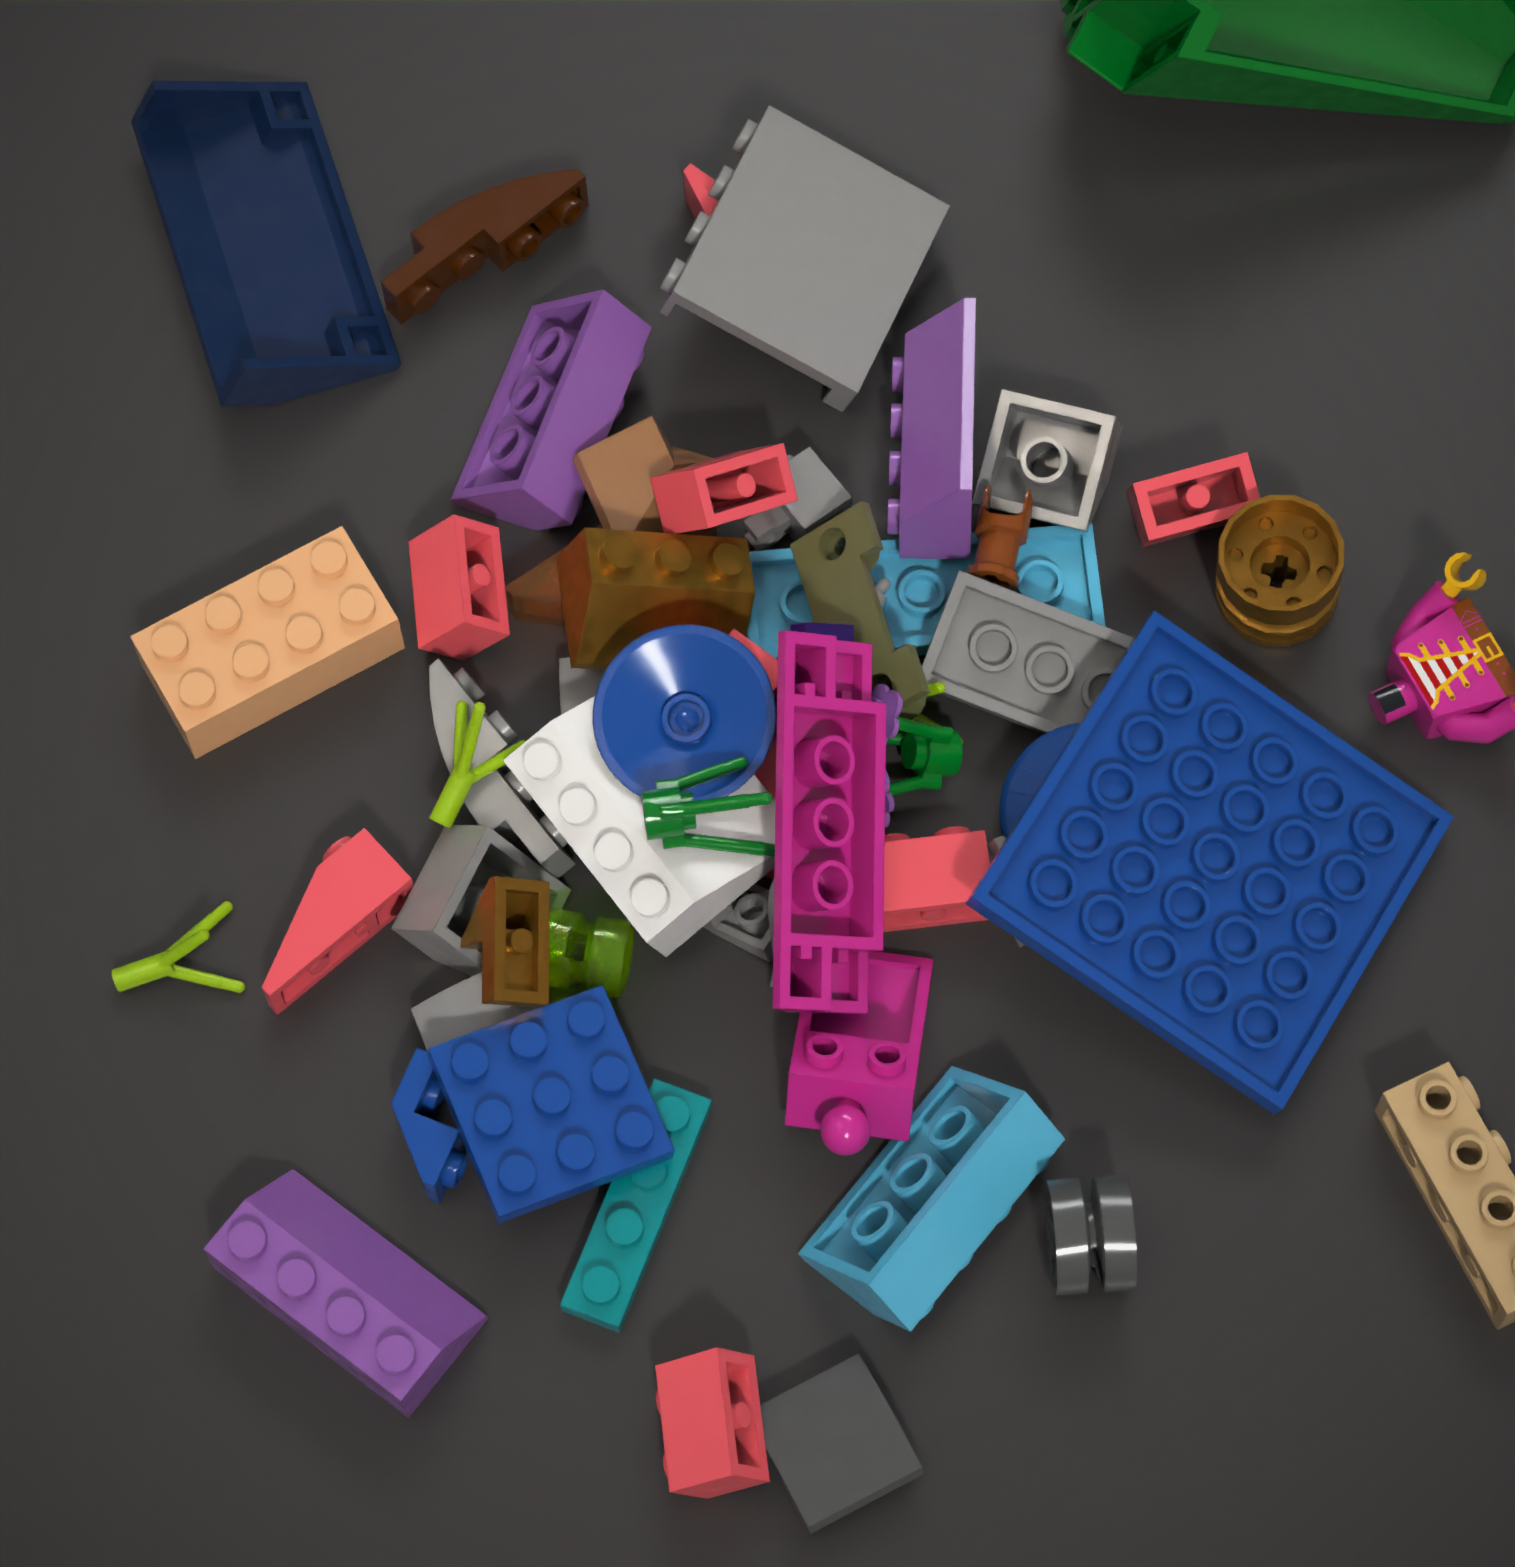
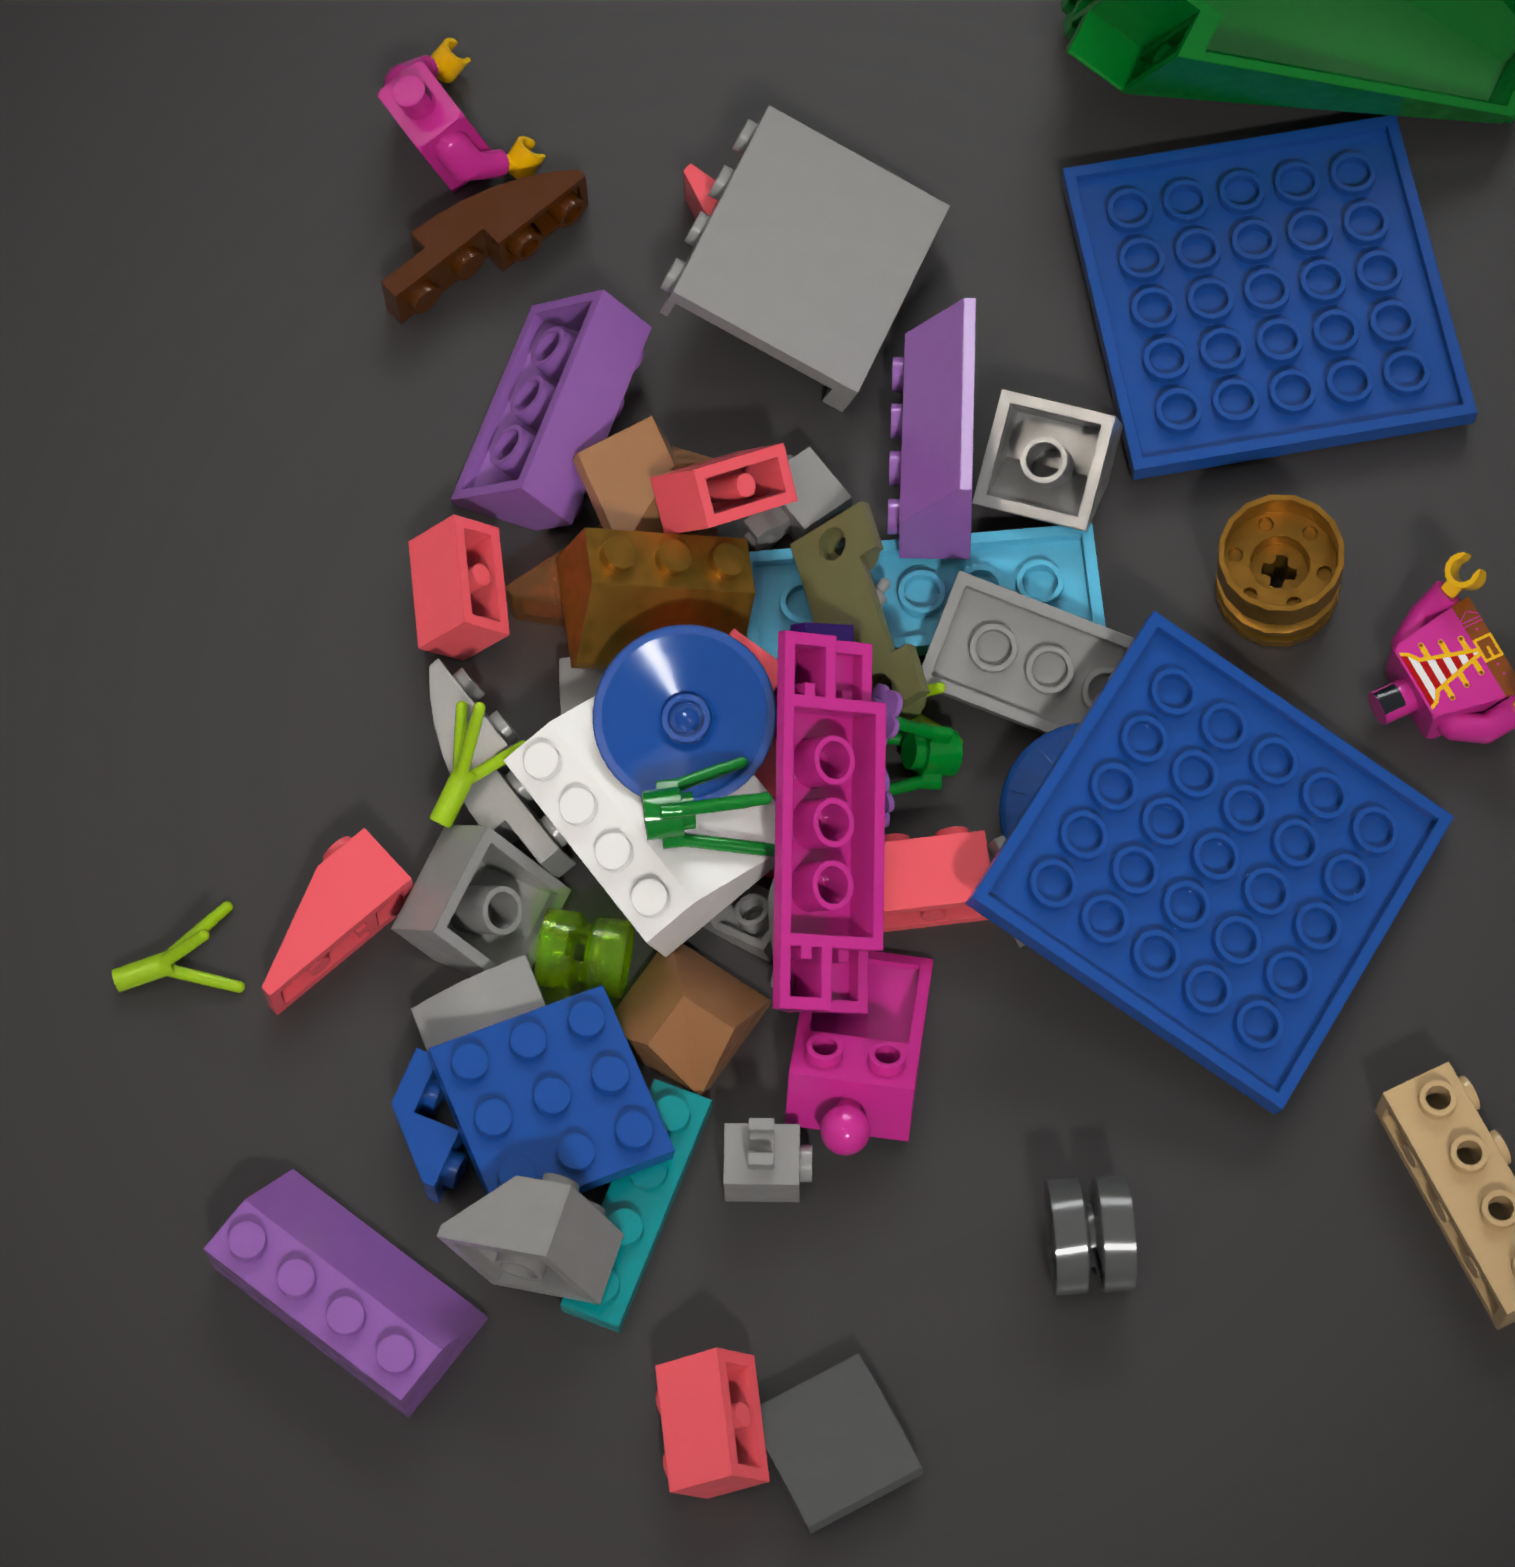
(262, 239): dark blue slope -> none
(268, 642): light nougat brick -> none
(442, 129): none -> dark pink torso
(514, 941): pearl gold slope -> none
(537, 1238): none -> light grey slope
(688, 1018): none -> medium nougat slope
(765, 1161): none -> light grey brick
(933, 1198): medium azure slope -> none
(1000, 542): dark orange piece -> none
(1191, 499): coral brick -> none
(1266, 297): none -> blue plate

